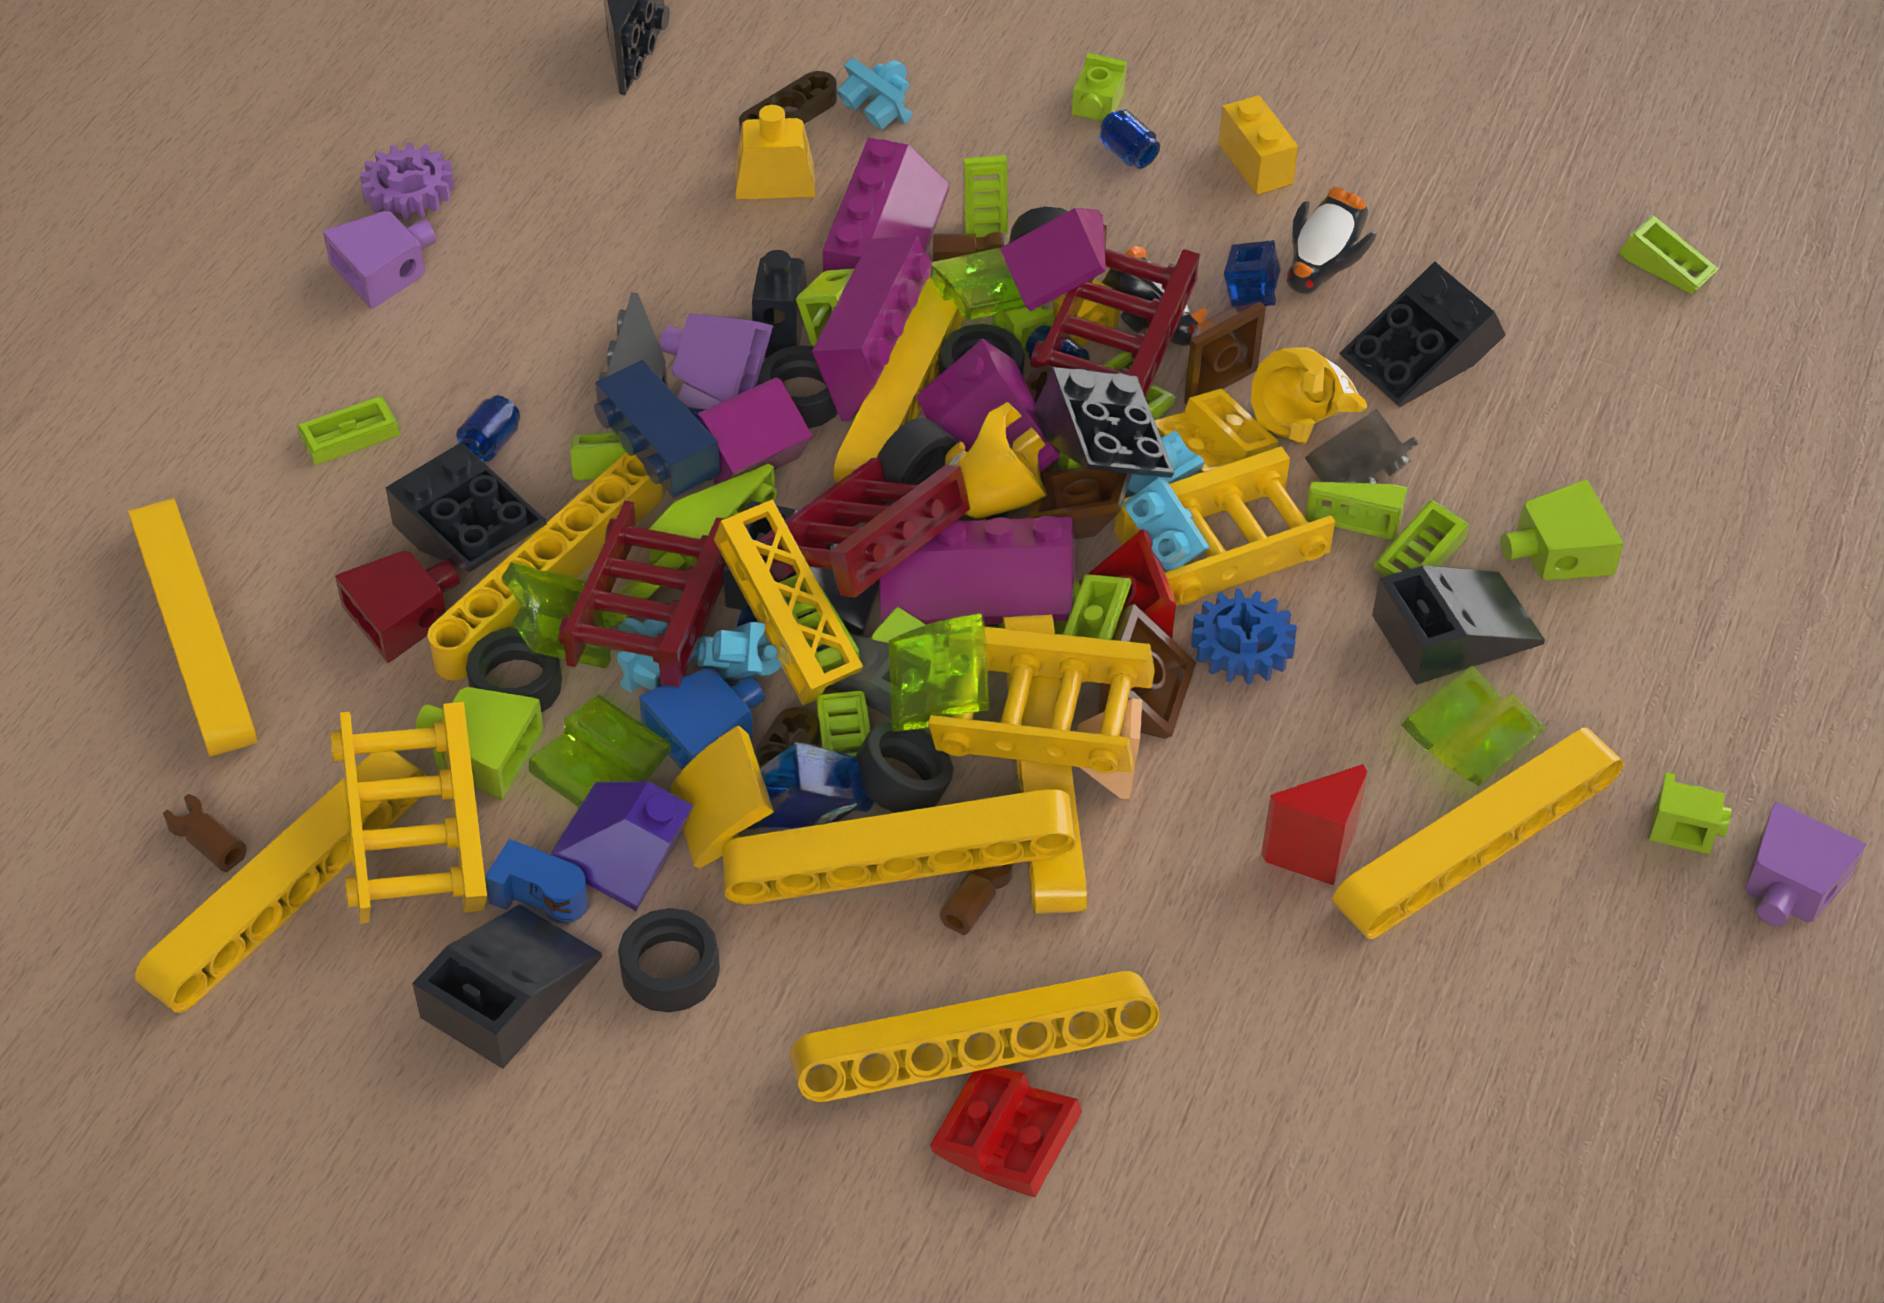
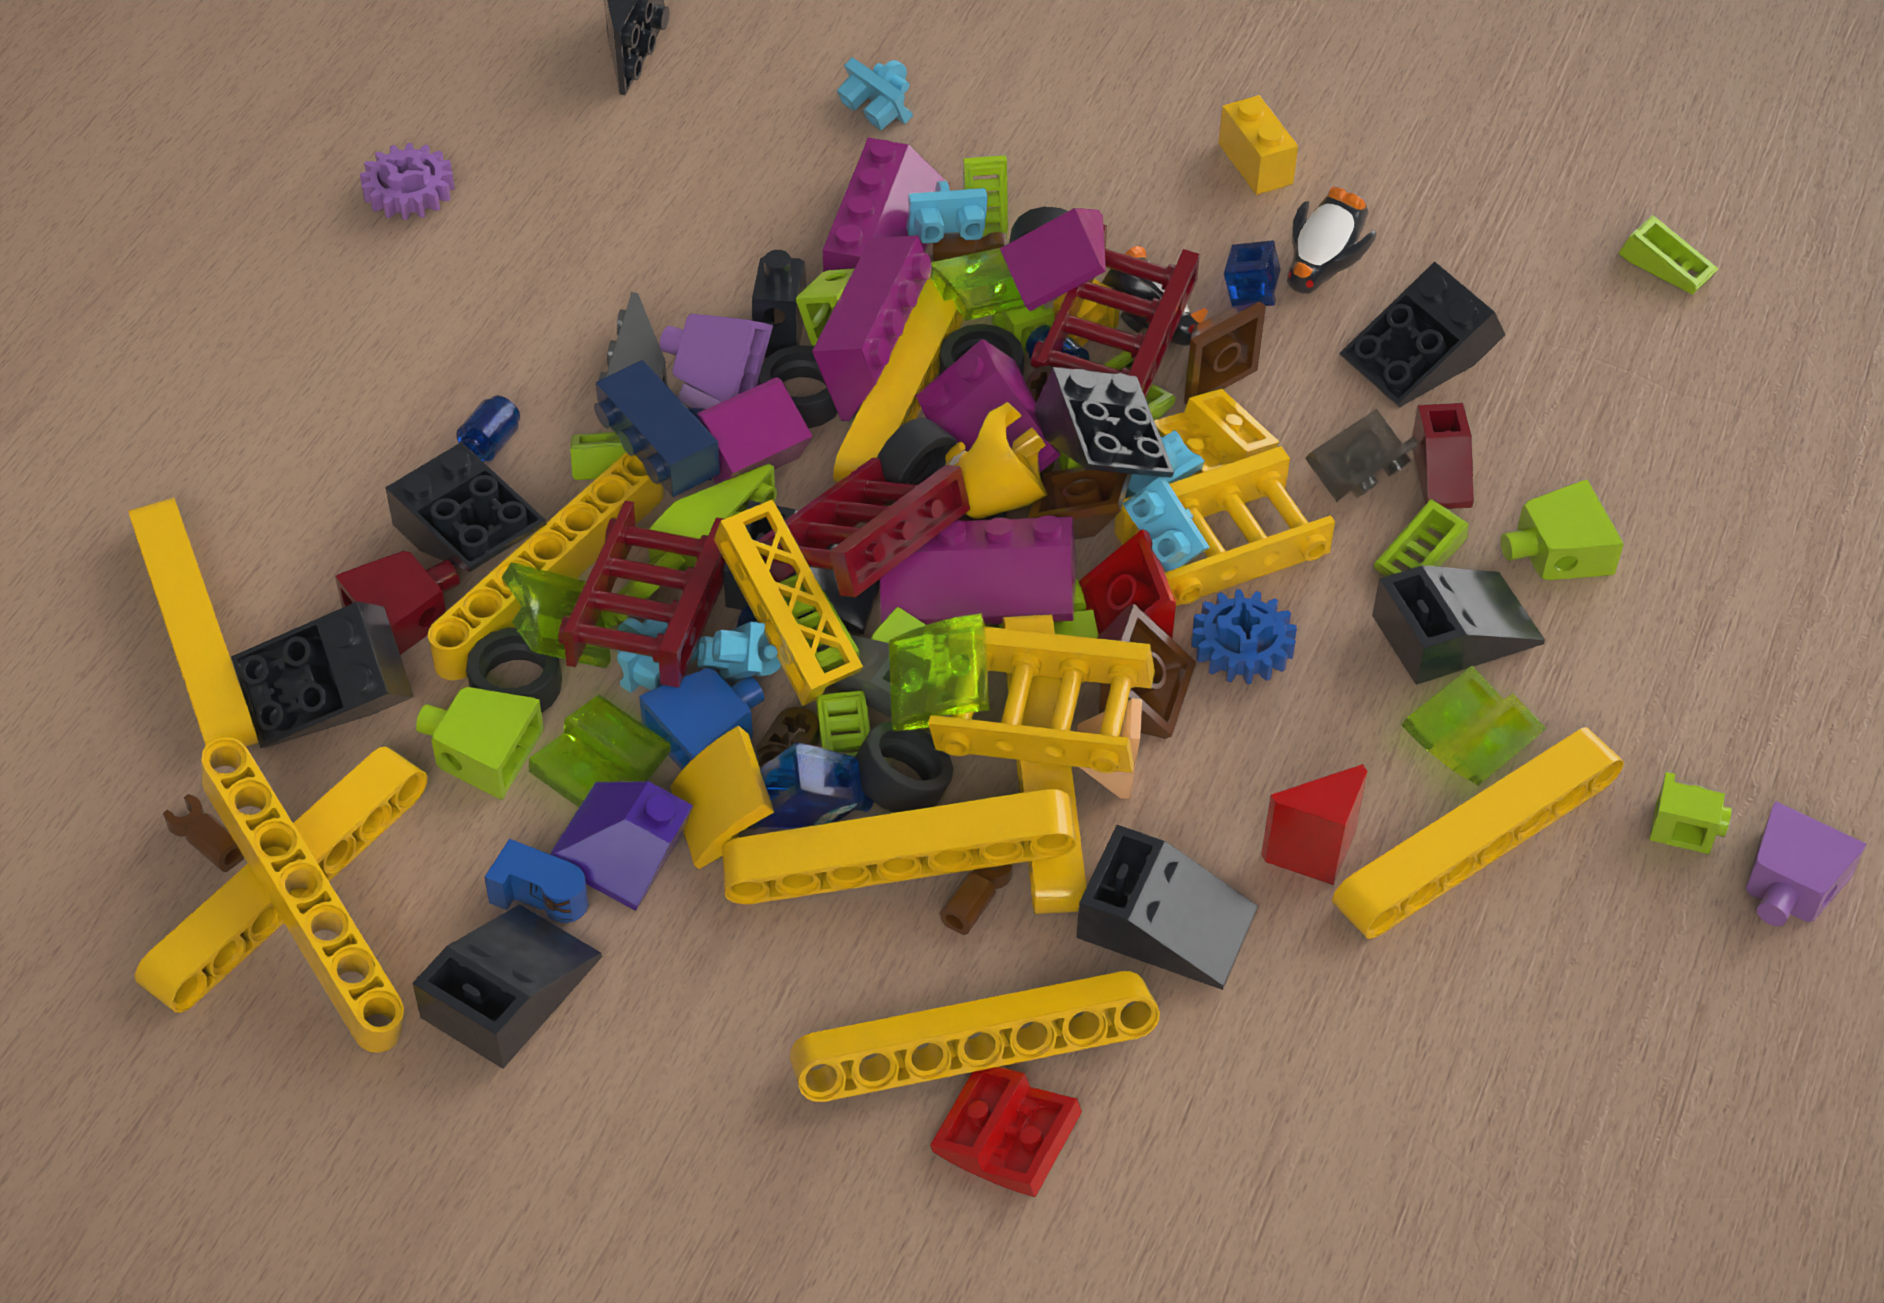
(301, 915): none -> yellow beam
(322, 674): none -> black slope
(350, 434): lime tile -> none
(378, 254): medium lavender torso -> none
(457, 832): yellow fence -> none
(662, 927): black tyre -> none
(773, 158): yellow torso -> none
(810, 94): dark brown beam -> none
(947, 212): none -> medium azure hips
(1097, 606): lime slope -> none
(1099, 87): lime brick -> none
(1129, 138): clear blue brick -> none
(1163, 909): none -> slope
(1299, 390): yellow piece -> none
(1372, 509): lime slope -> none
(1444, 454): none -> dark red slope

